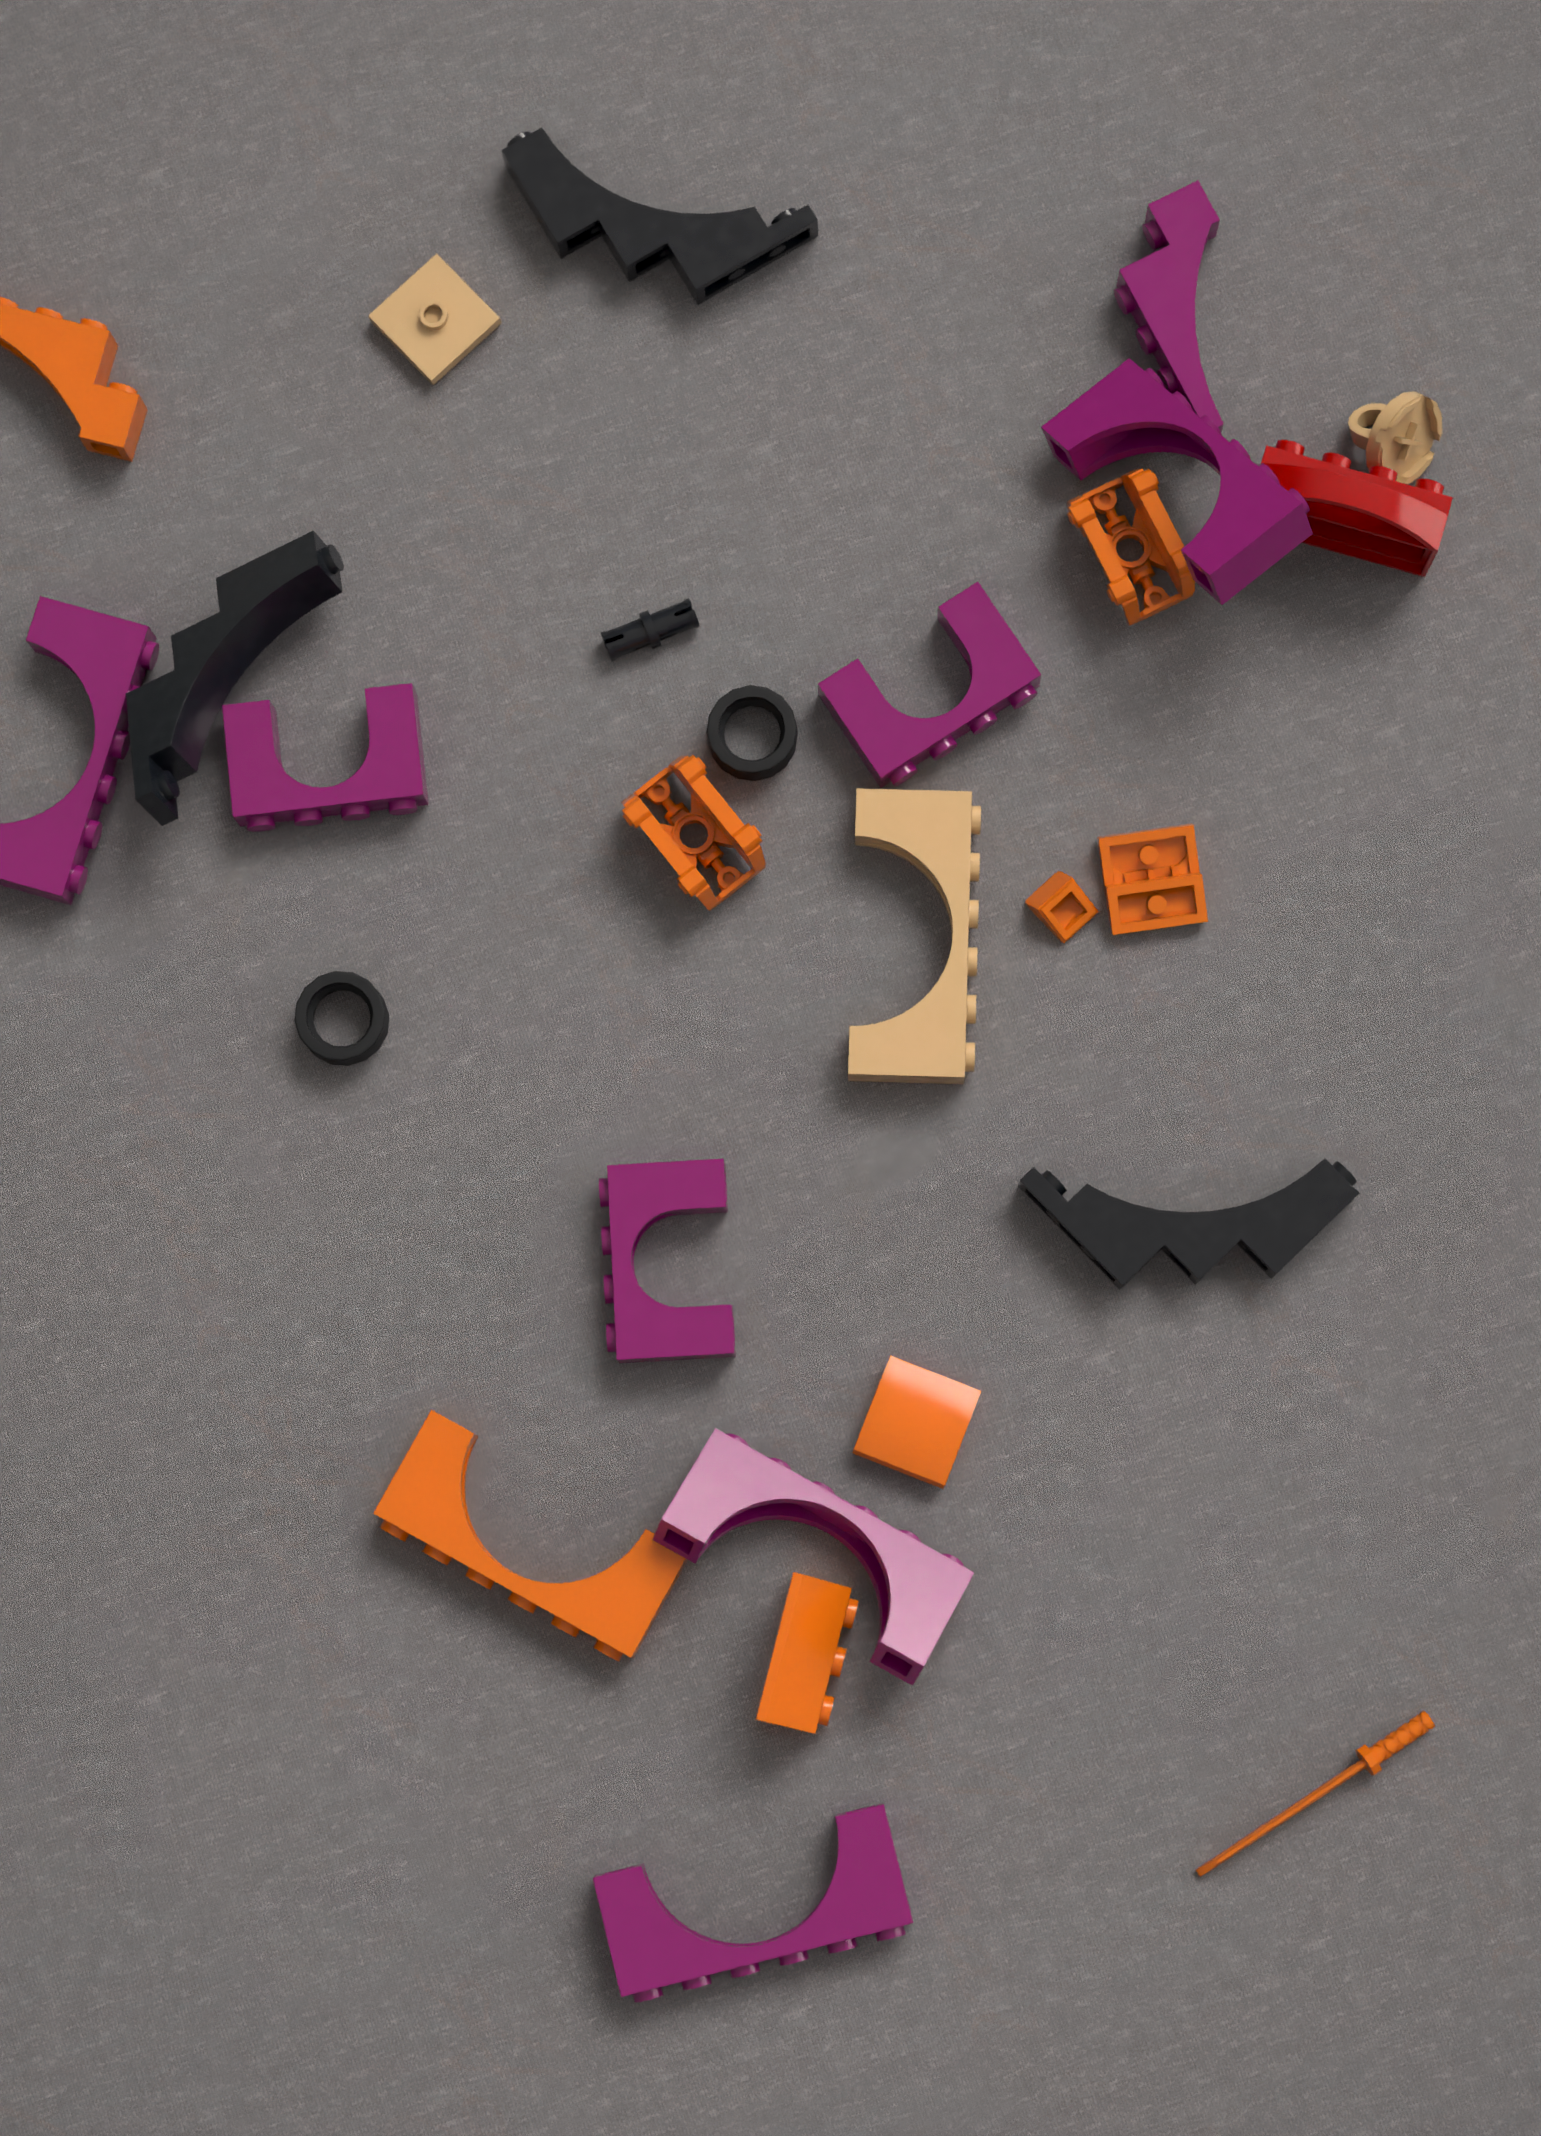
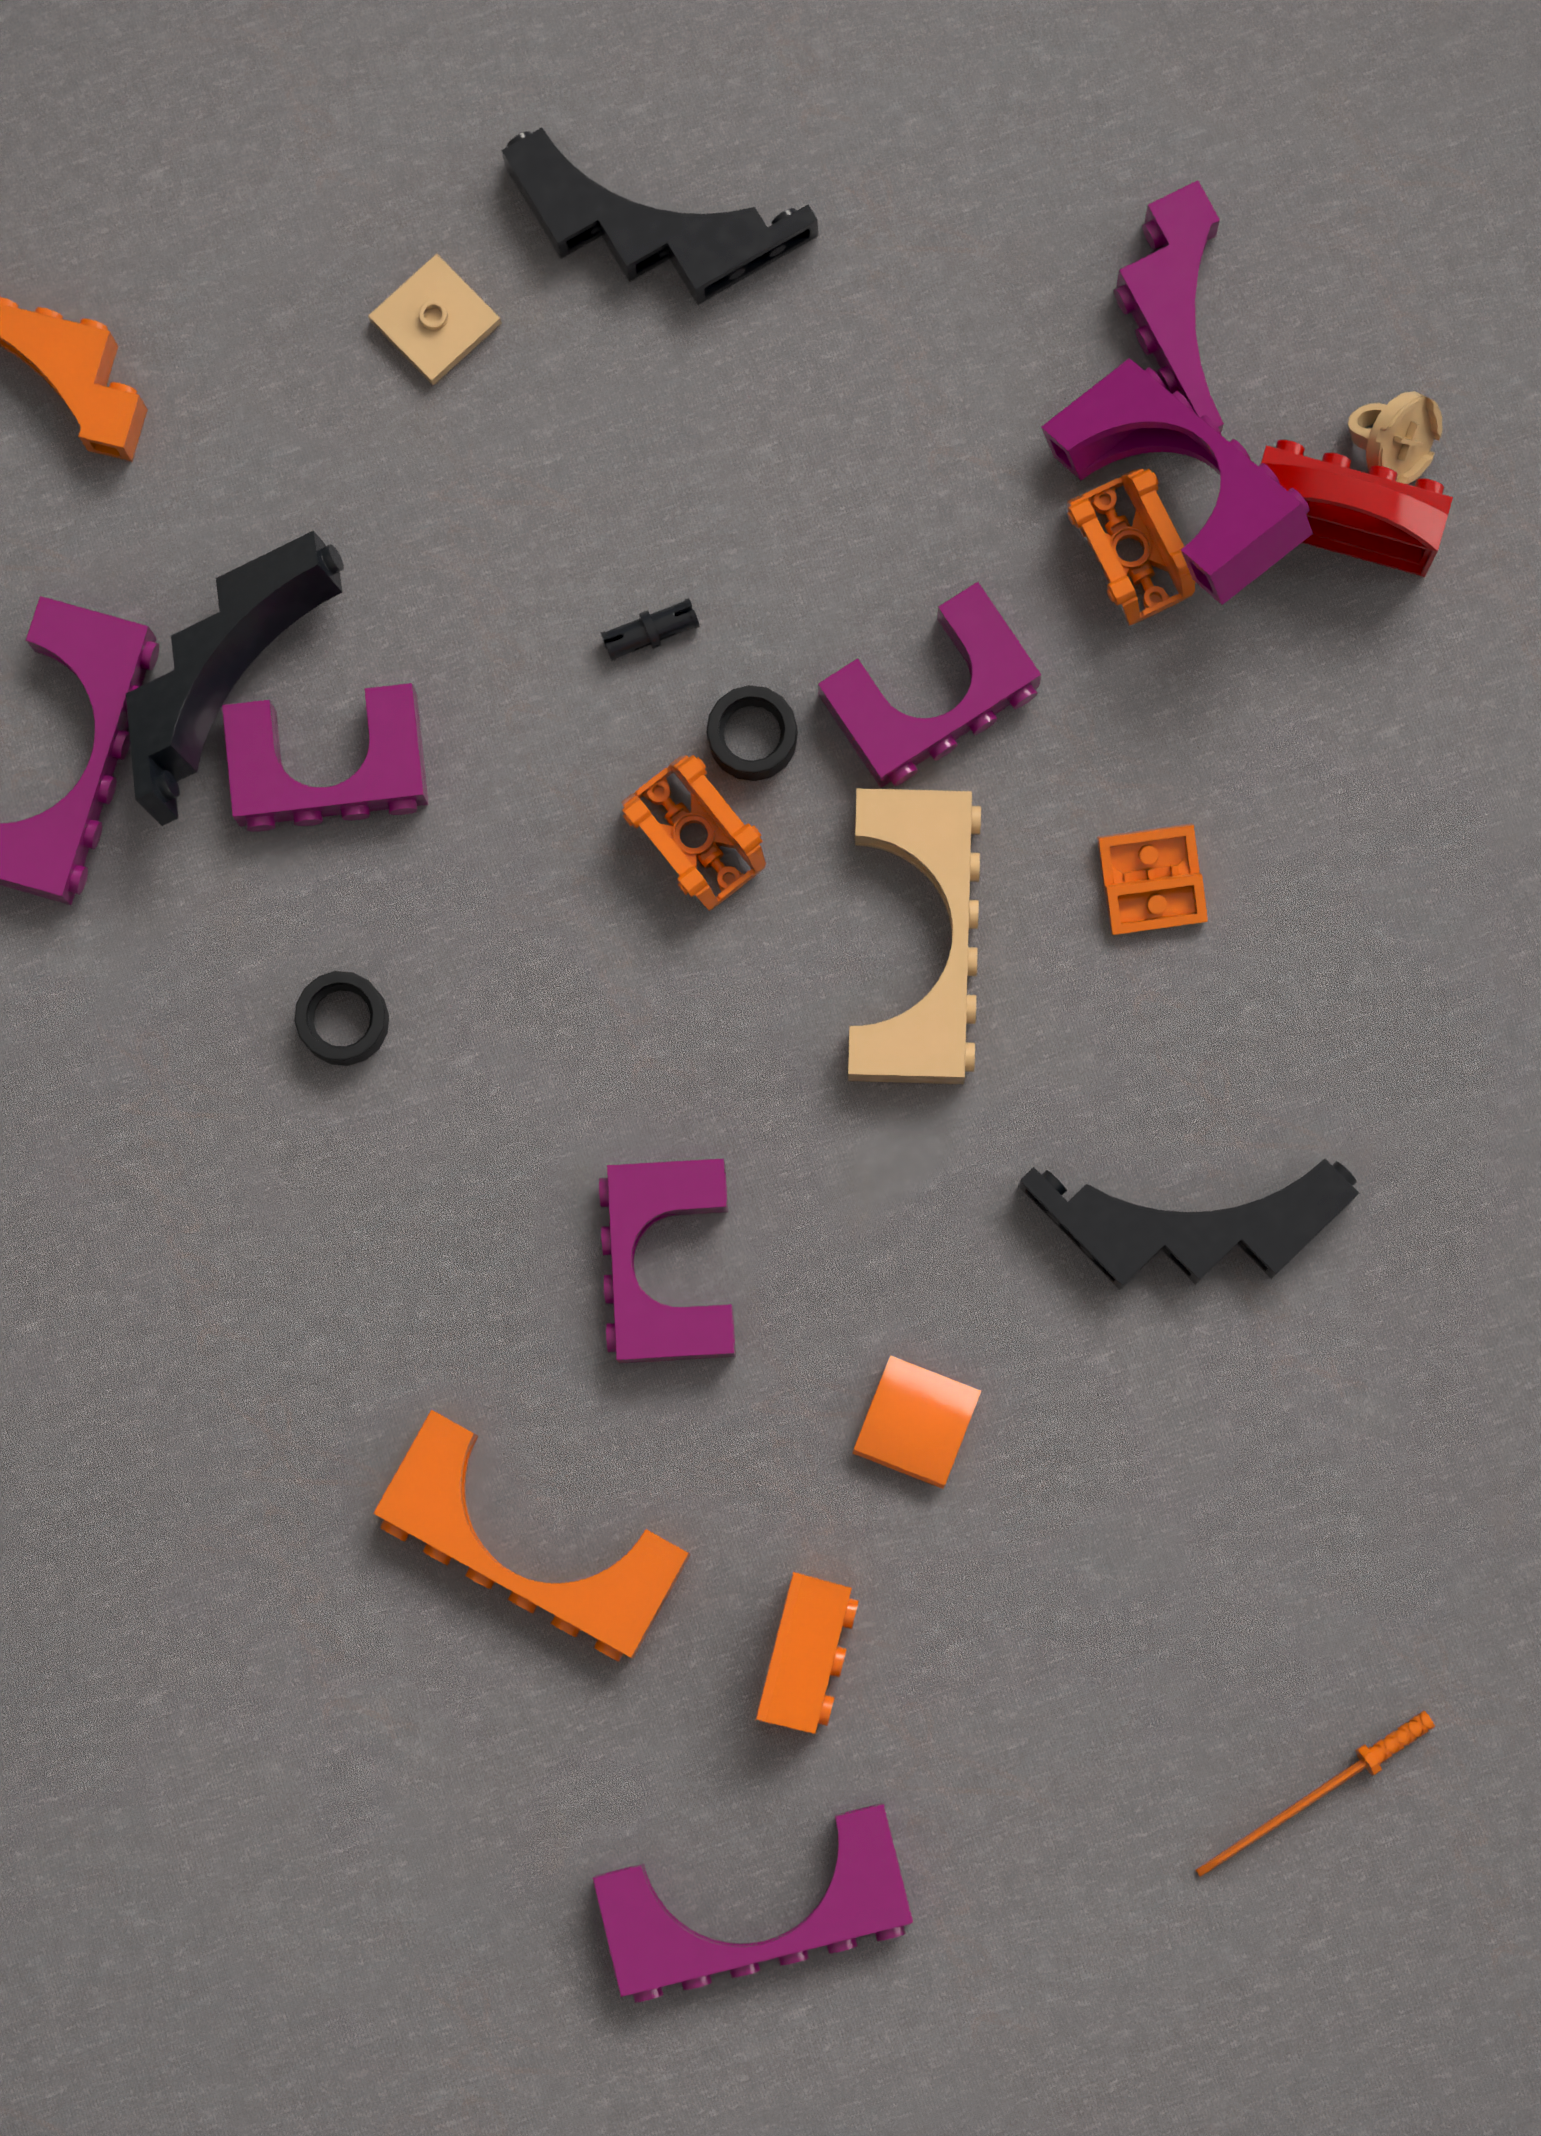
(742, 1486): arch -> none
(1061, 906): orange slope -> none

